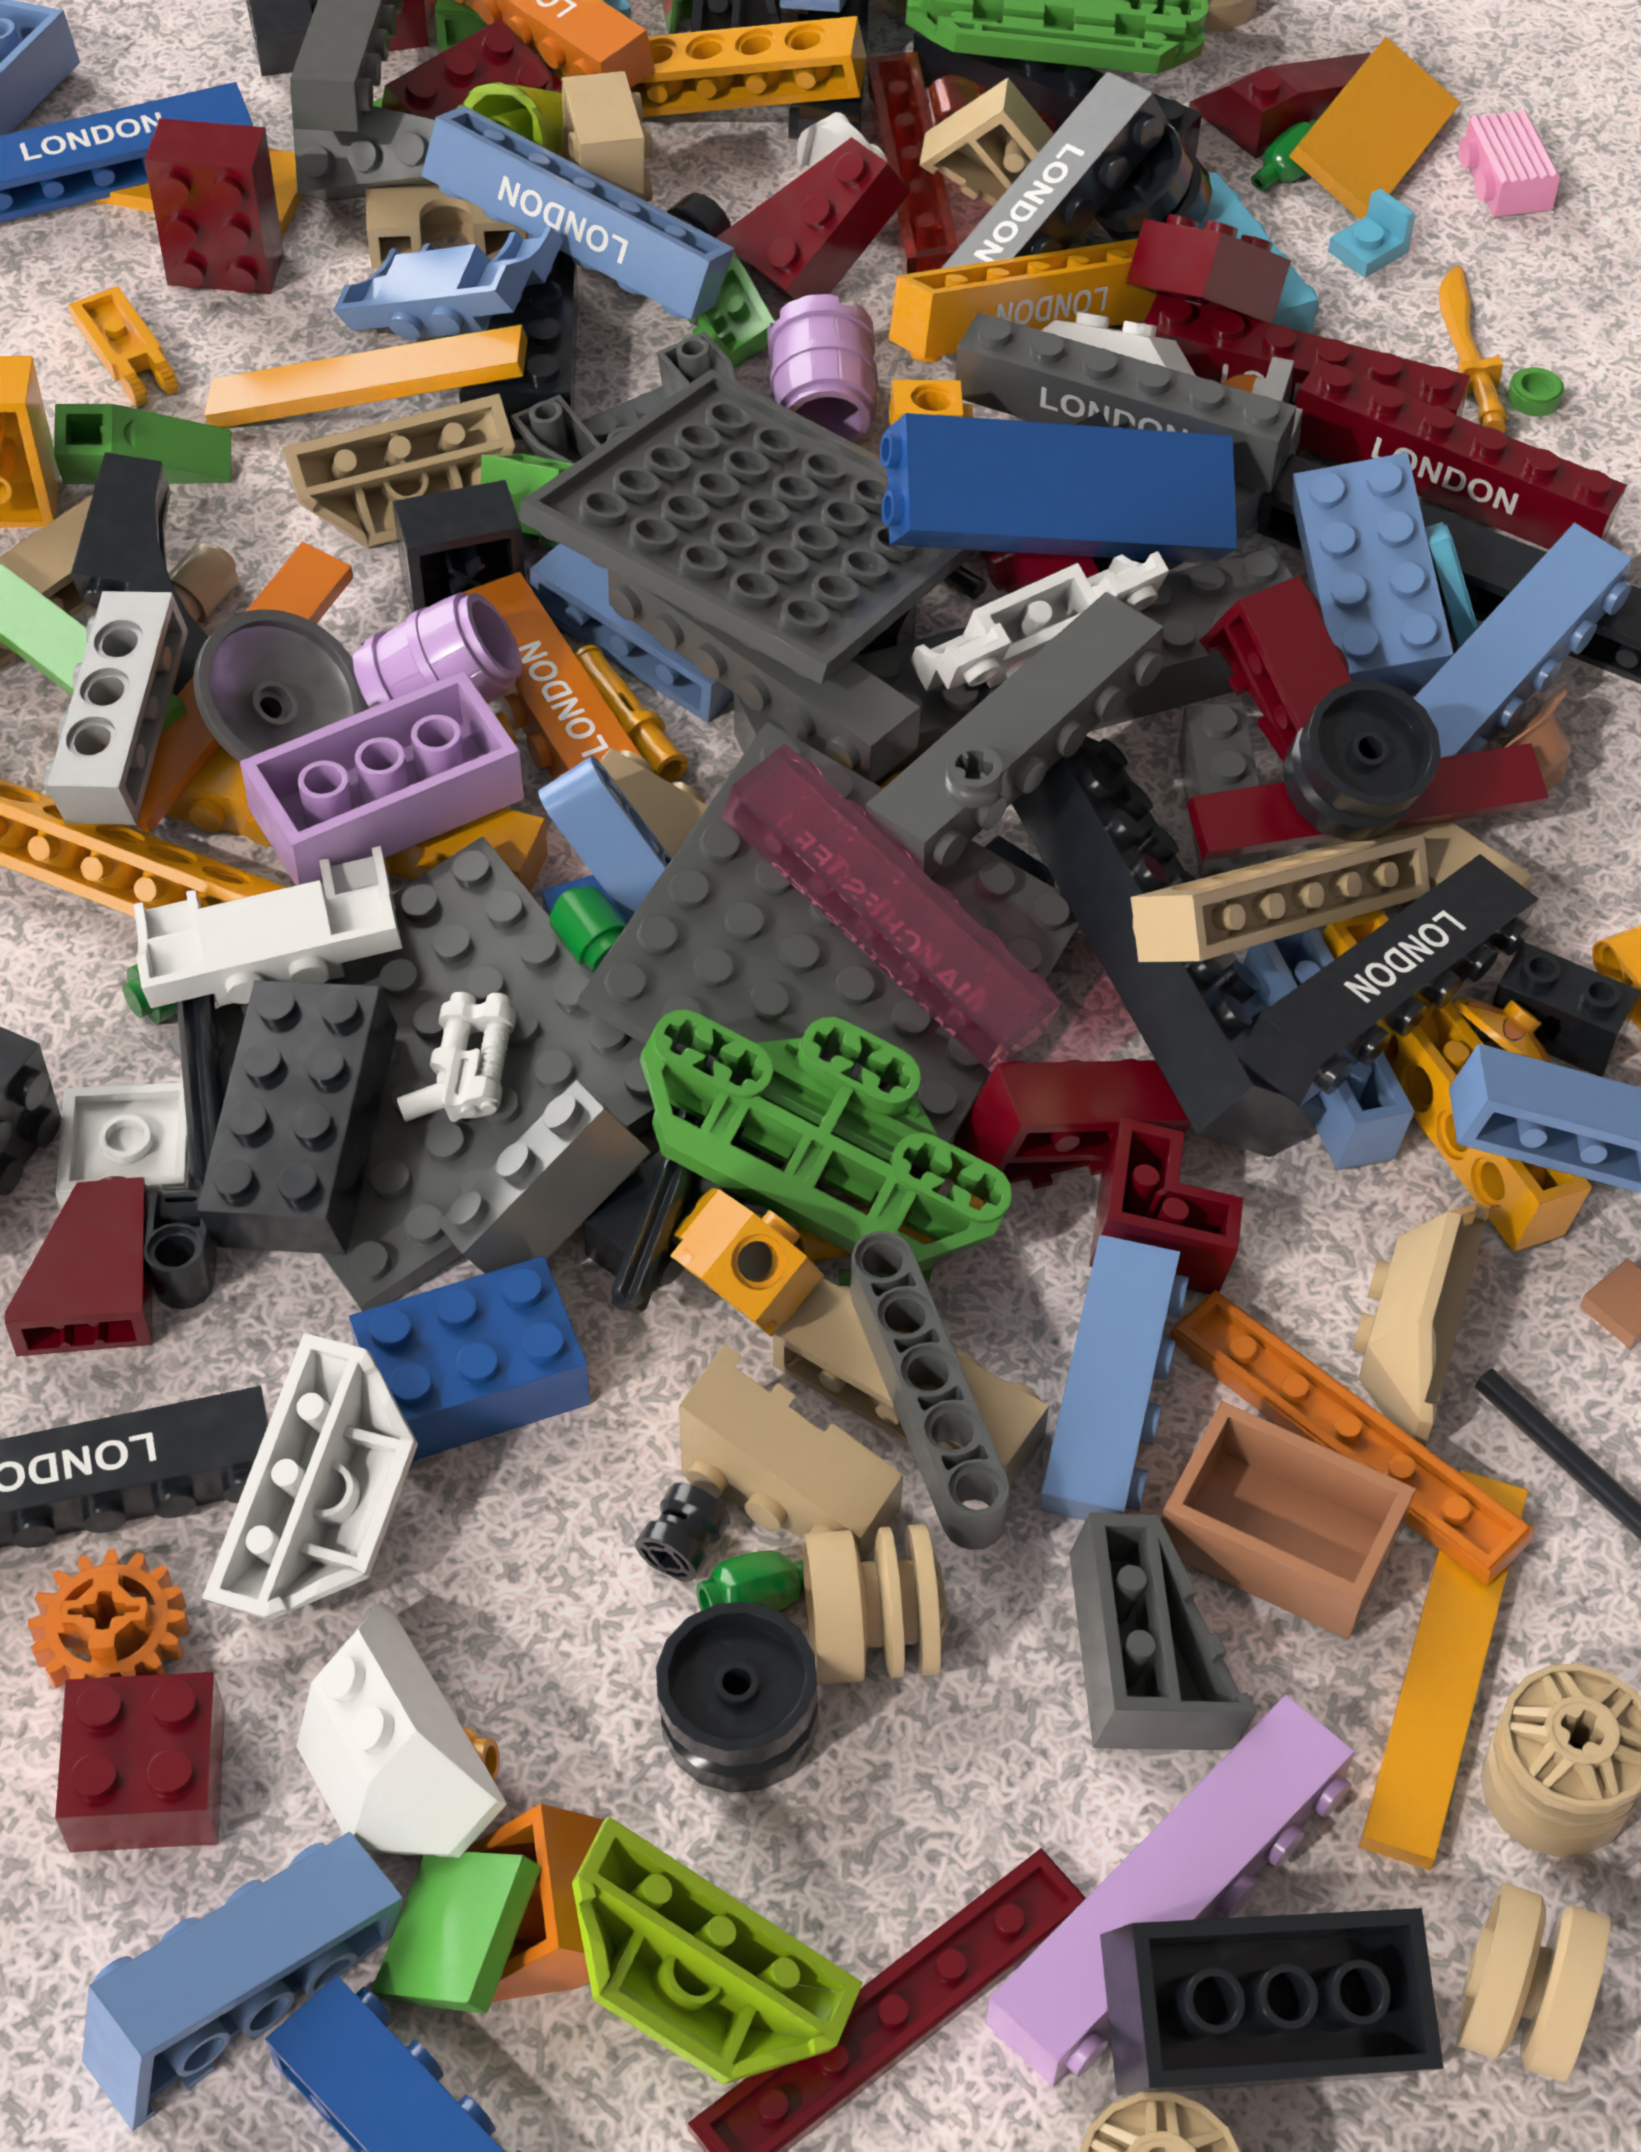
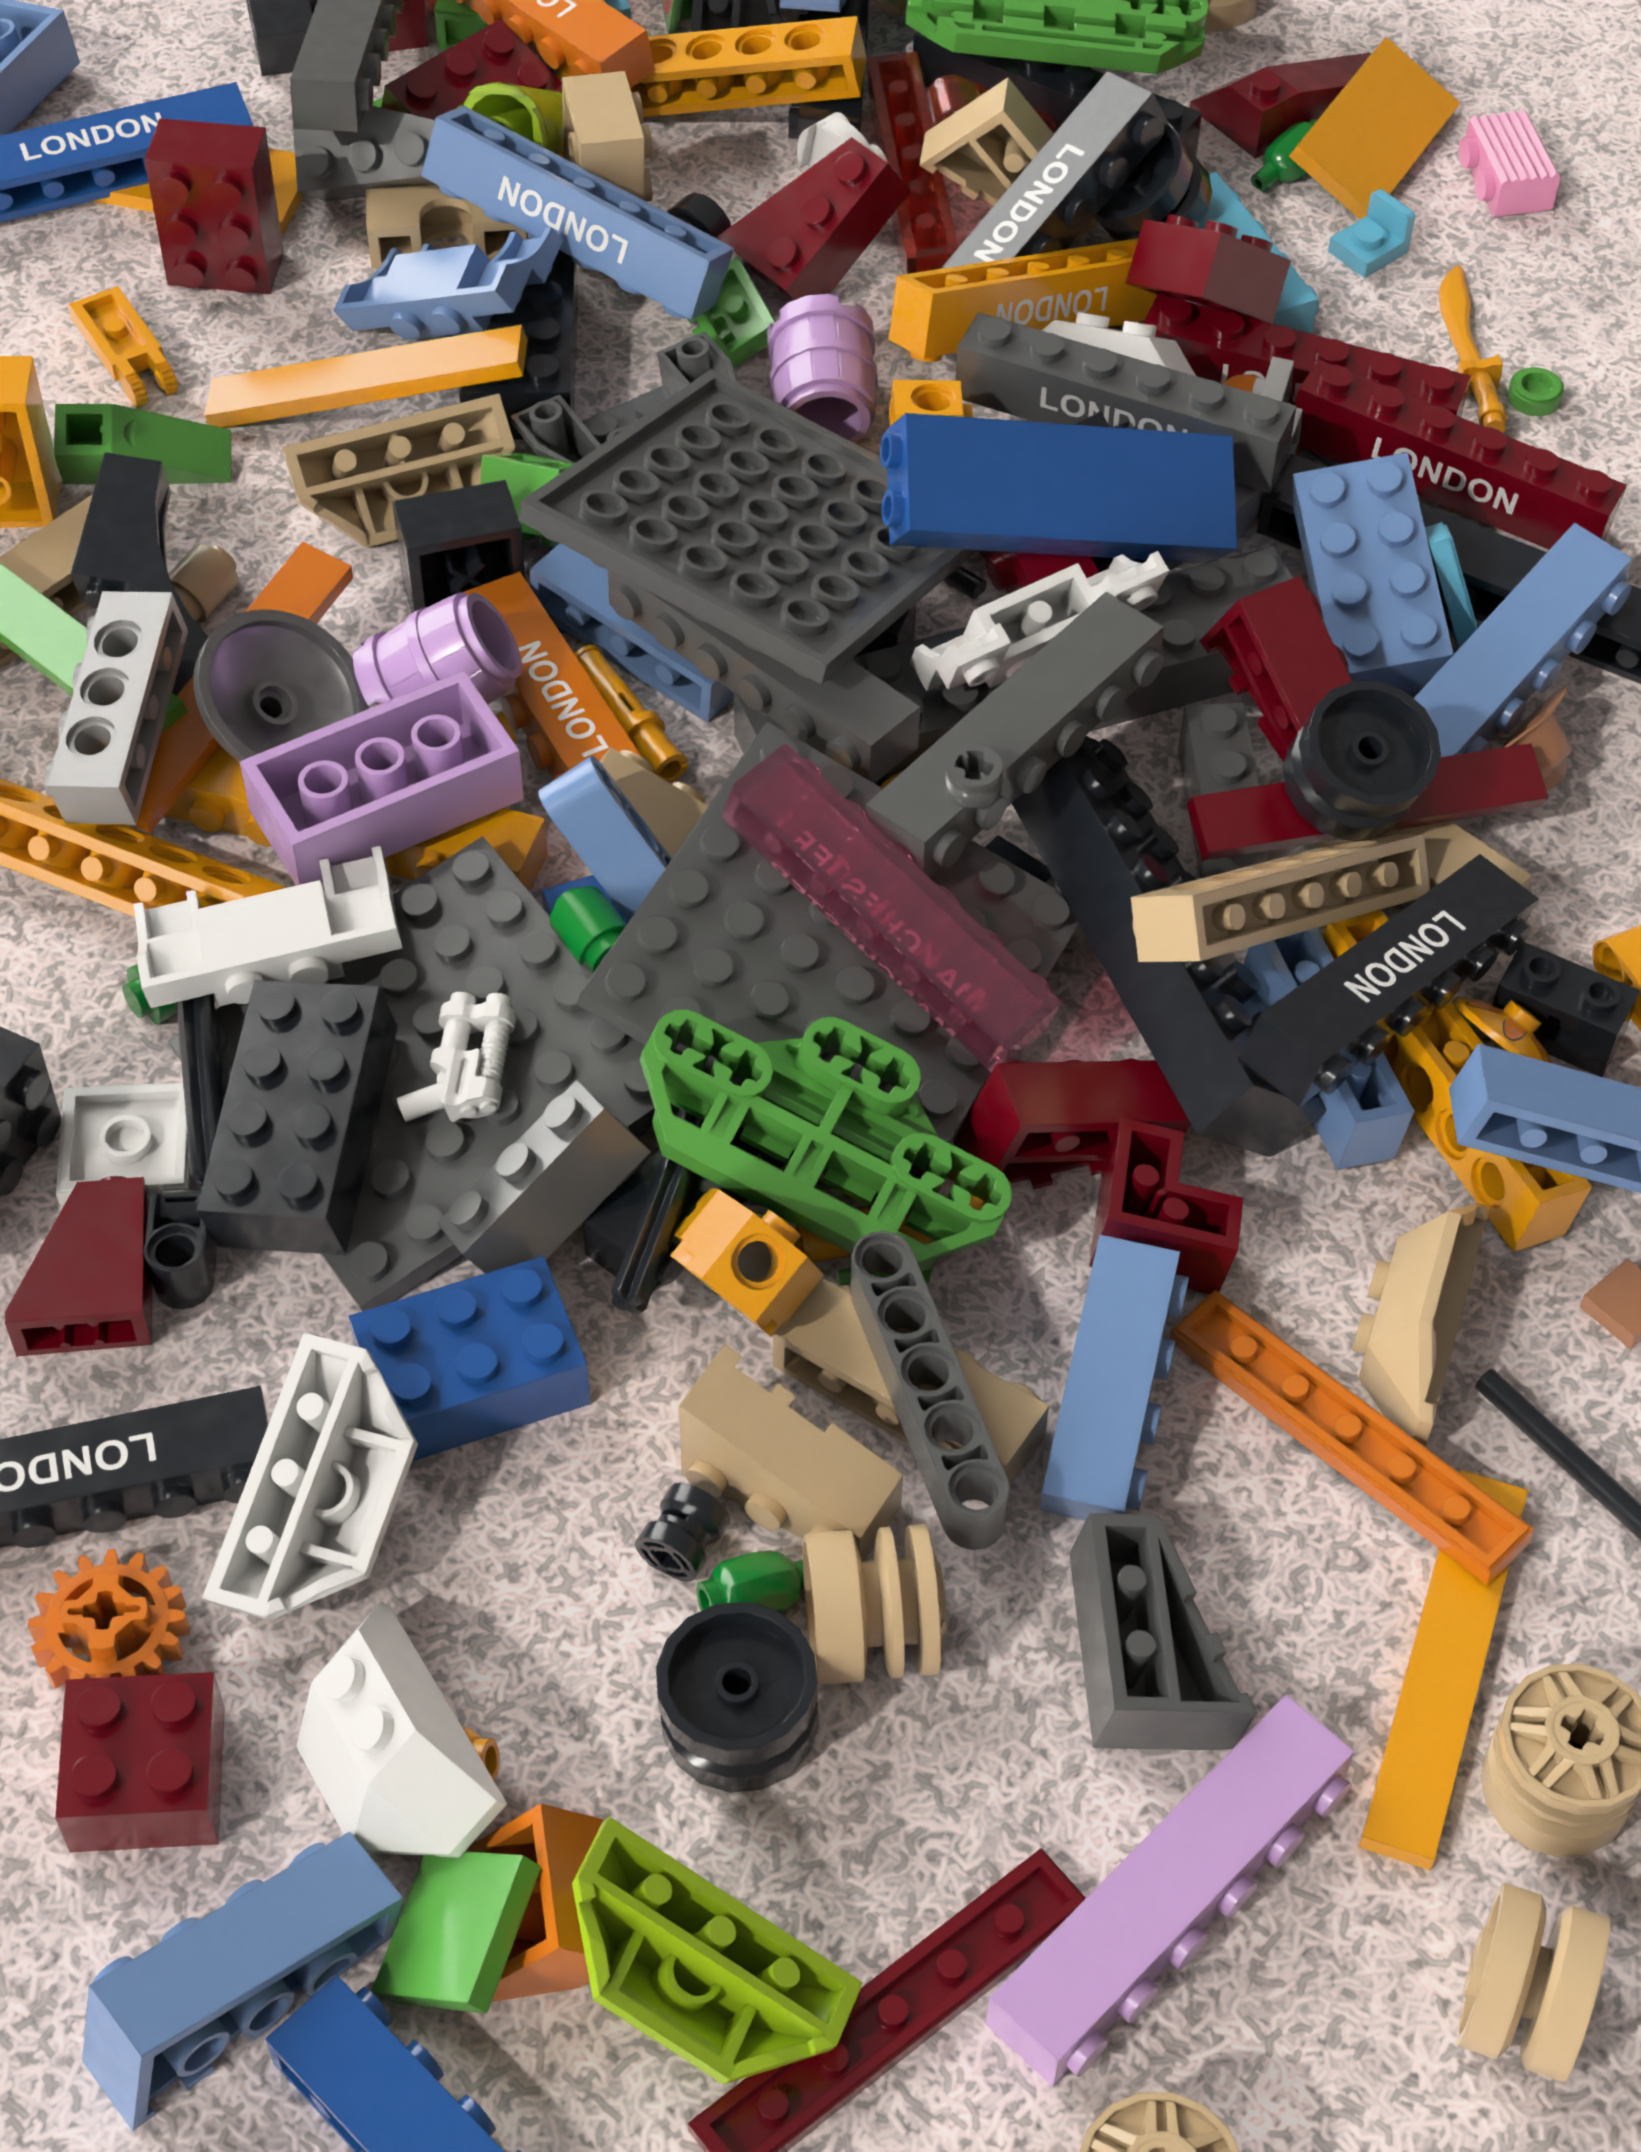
(1270, 2000): black brick -> none
(1286, 1519): nougat piece -> none

